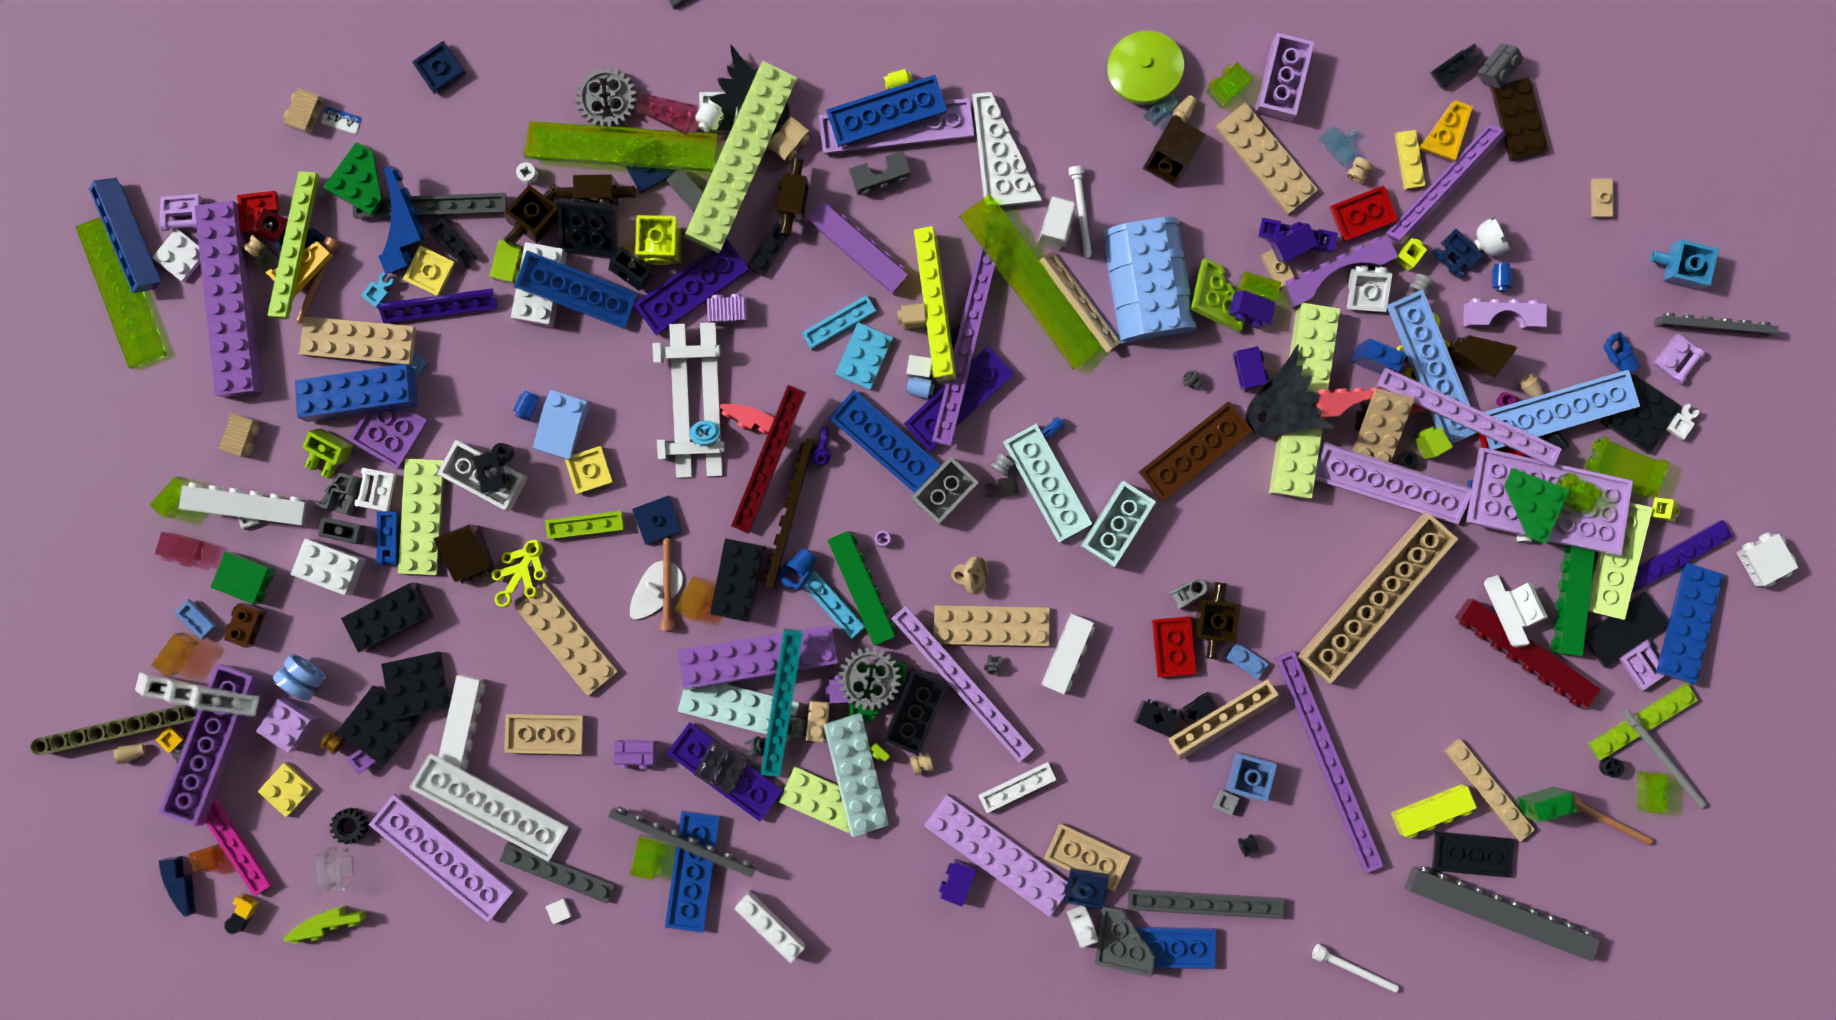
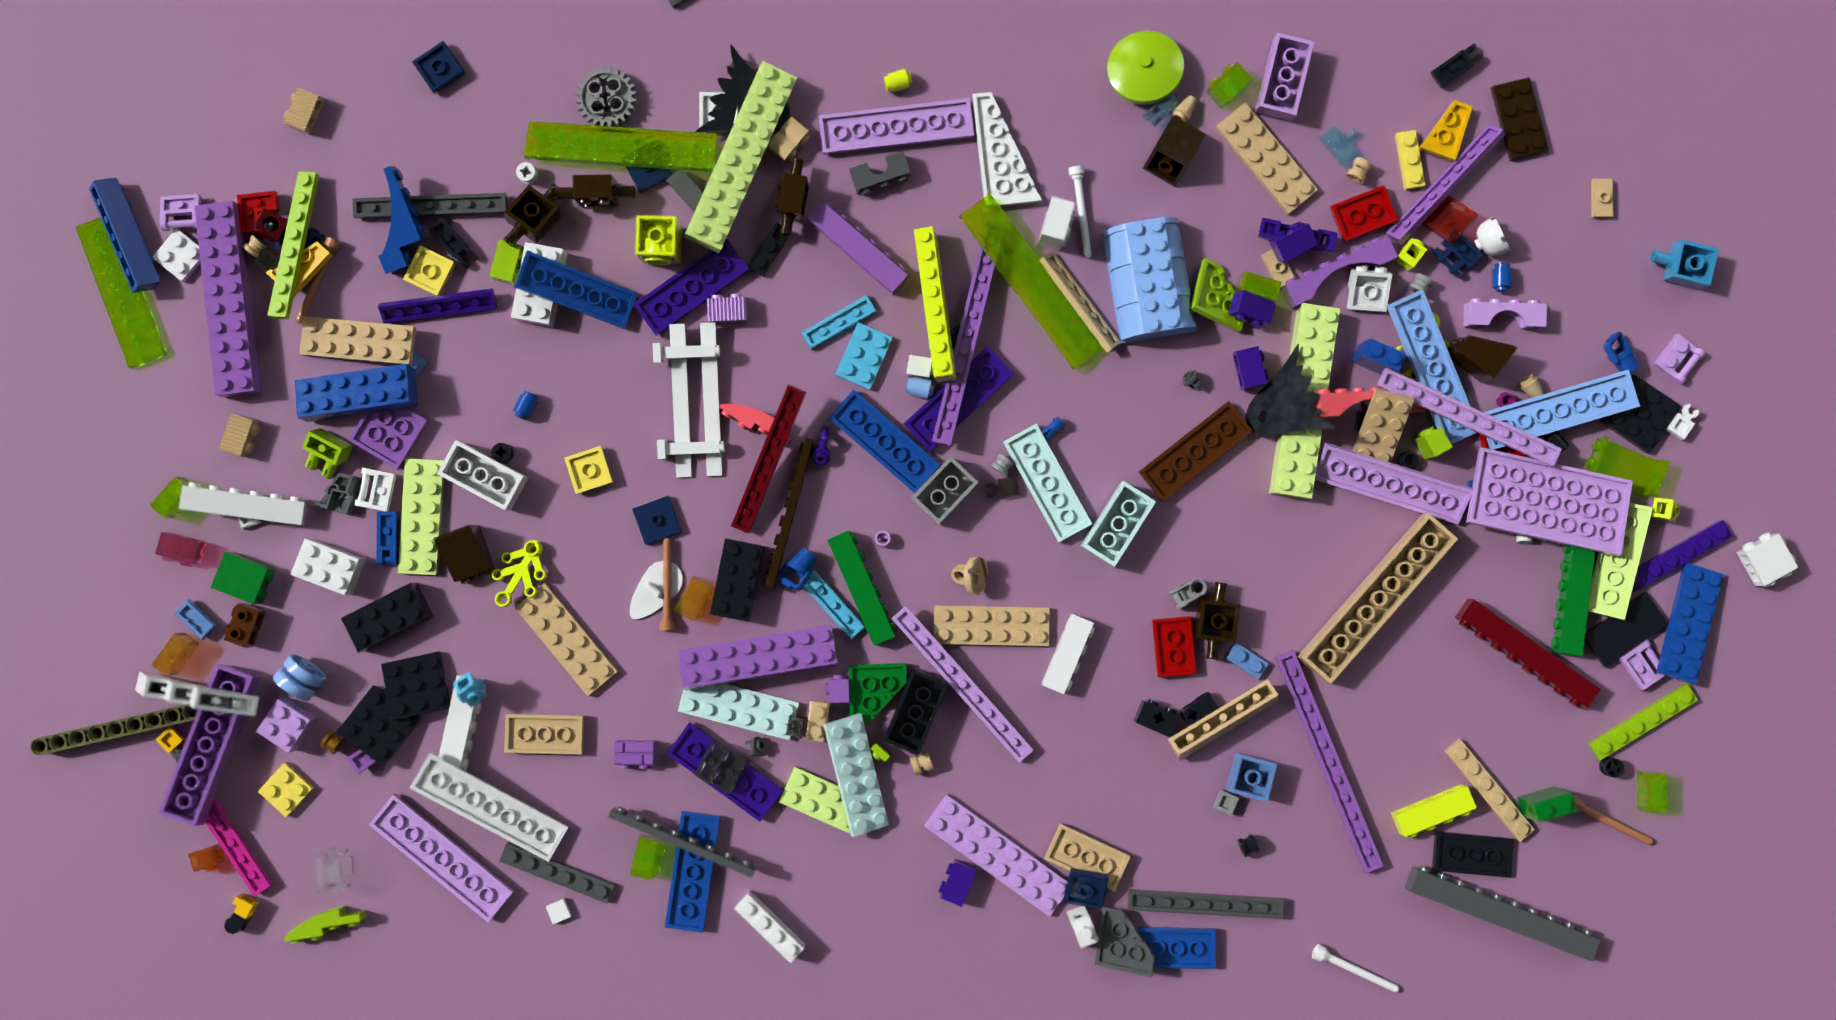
(127, 753): tan cone -> none
(178, 885): dark blue slope -> none
(337, 826): black tyre -> none
(340, 120): sticker -> none
(342, 530): dark grey brick -> none
(357, 180): green plate -> none
(376, 292): medium azure plate -> none
(470, 689): none -> medium azure brick
(483, 464): black brick -> none
(560, 424): light blue slope -> none
(584, 525): lime plate -> none
(587, 227): black plate -> none
(630, 268): black brick -> none
(667, 111): clear pink wing -> none
(704, 427): medium azure gear -> none
(709, 116): white head -> none
(781, 702): teal plate -> none
(851, 675): light grey gear -> none
(886, 111): blue plate -> none
(912, 316): tan brick -> none
(993, 668): dark grey plate -> none
(1017, 787): white plate -> none
(1450, 219): none -> clear red plate
(1500, 65): dark grey brick -> none
(1515, 609): white plate -> none
(1535, 503): green plate -> none
(1582, 494): clear neon green brick -> none
(1633, 721): light grey bar -> none
(1708, 324): dark grey plate -> none

